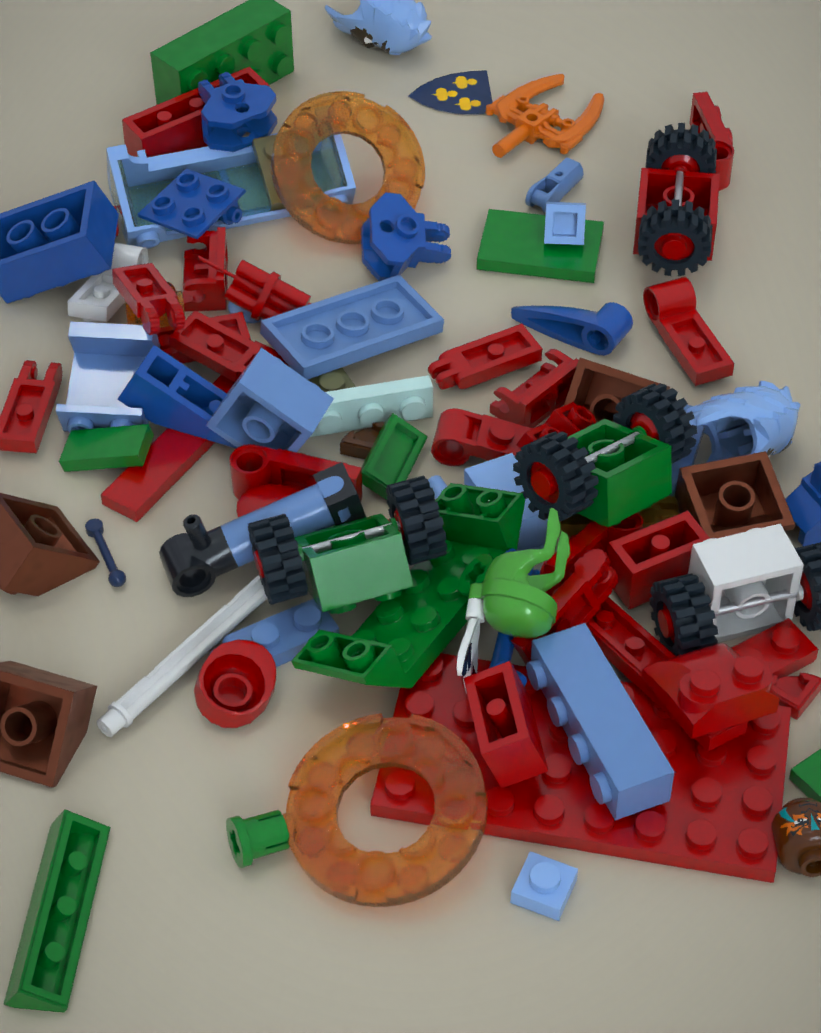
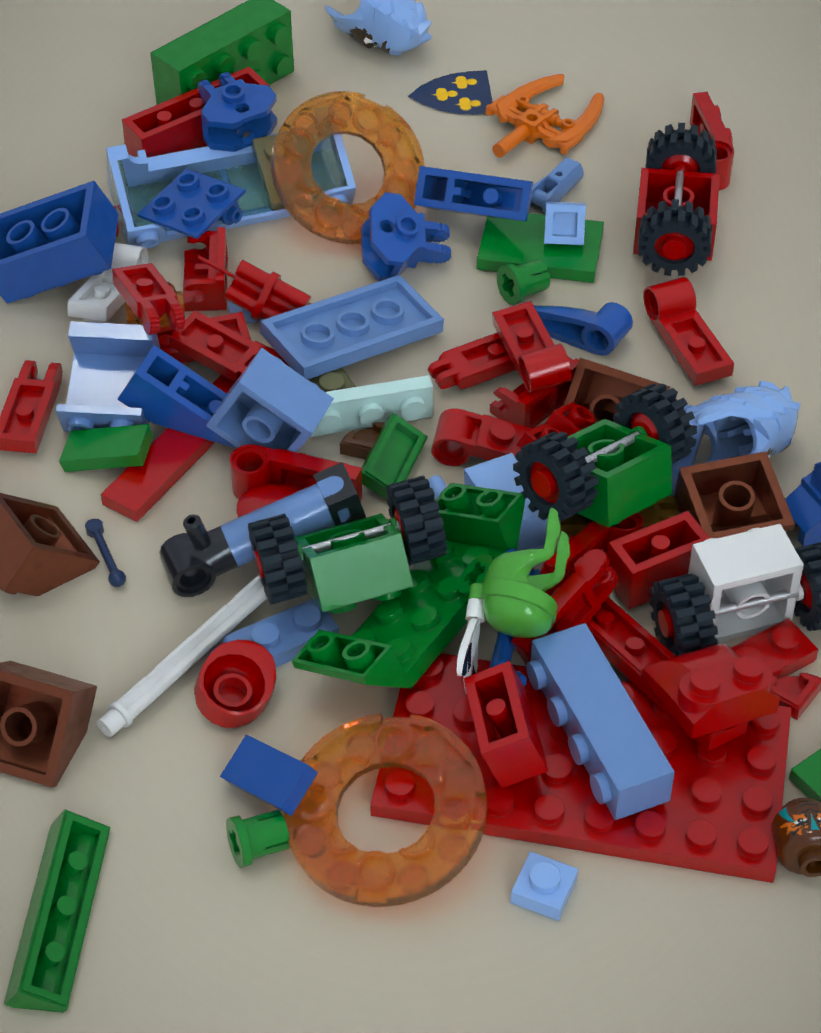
(269, 774): none -> blue tile
(473, 193): none -> blue slope
(520, 280): none -> green bush
(531, 347): none -> red plate

